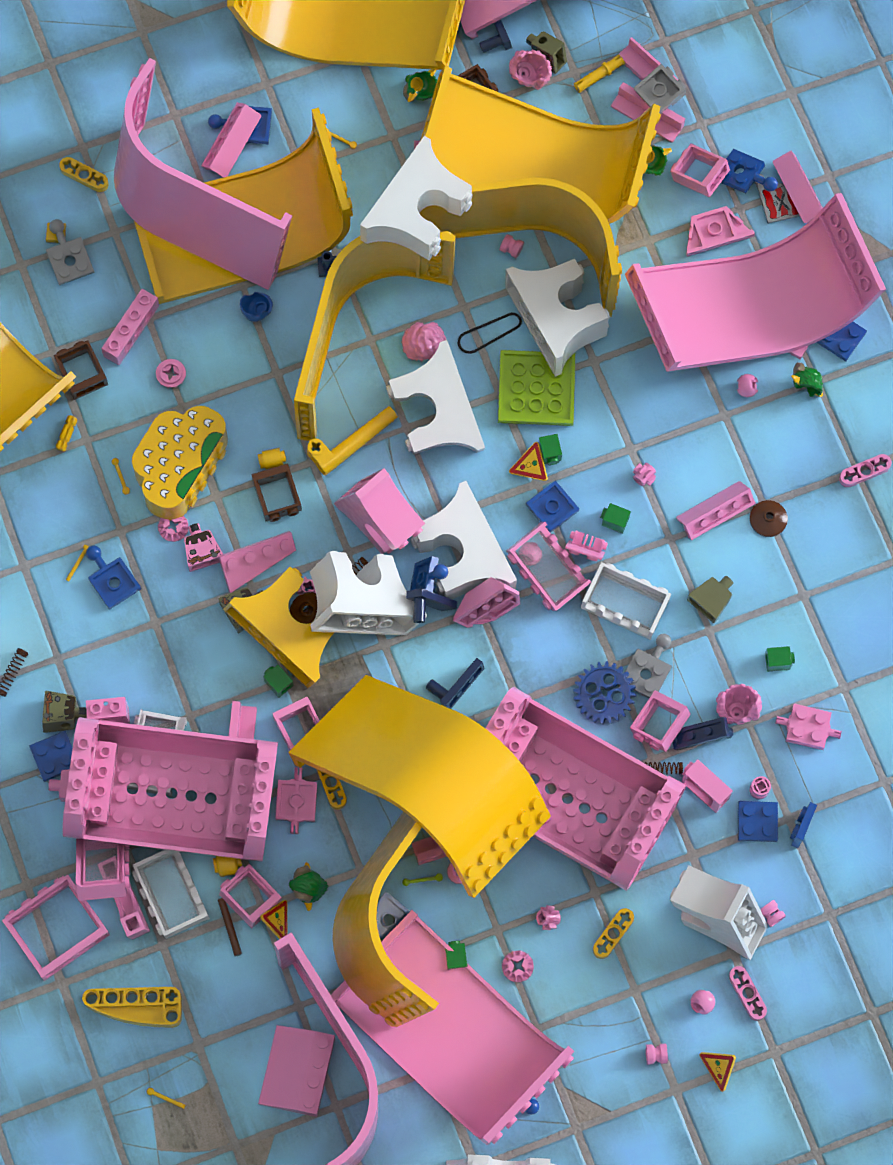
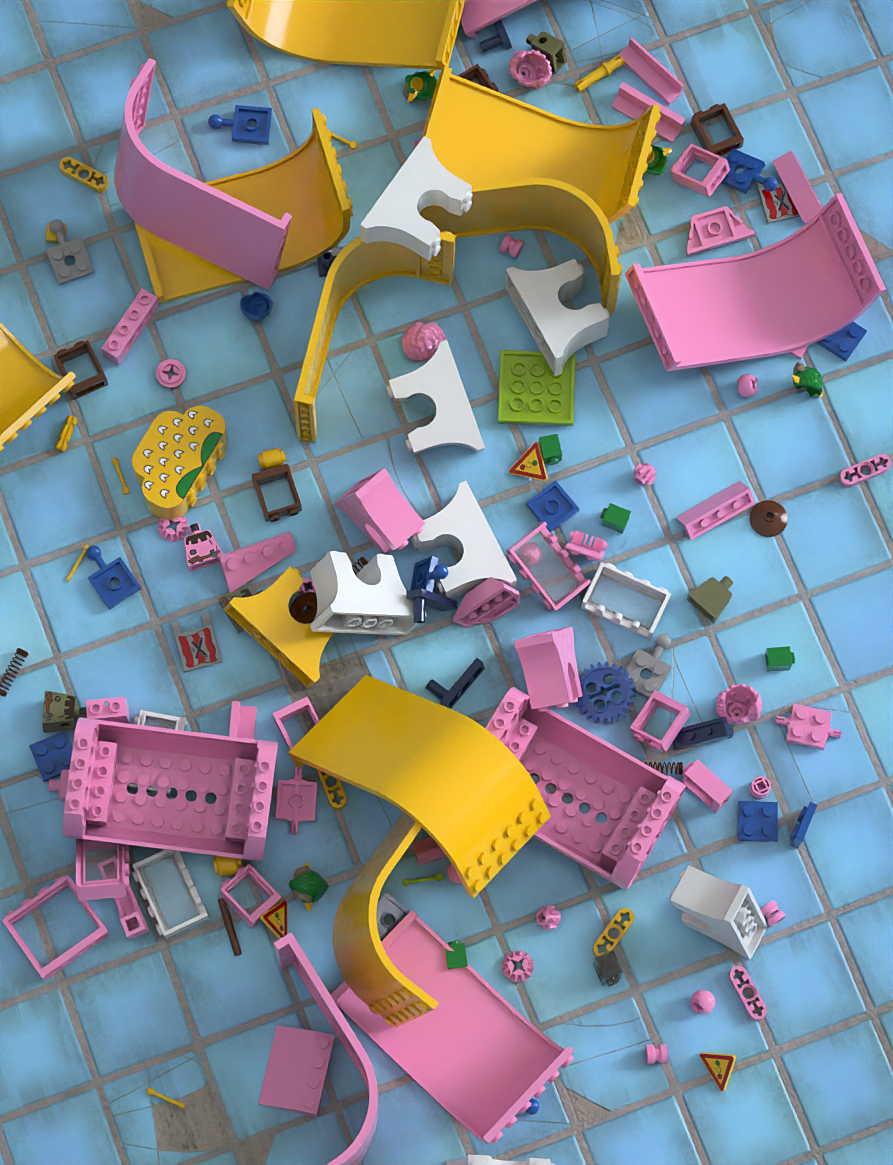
(141, 1011): yellow beam -> none
(198, 646): none -> flag
(231, 139): bright pink panel -> none
(277, 680): green brick -> none
(328, 460): yellow axle -> none
(485, 324): black piece -> none
(550, 668): none -> bright pink piece
(608, 968): none -> clear smoke brick
(661, 88): light grey plate -> none
(725, 146): none -> reddish brown window

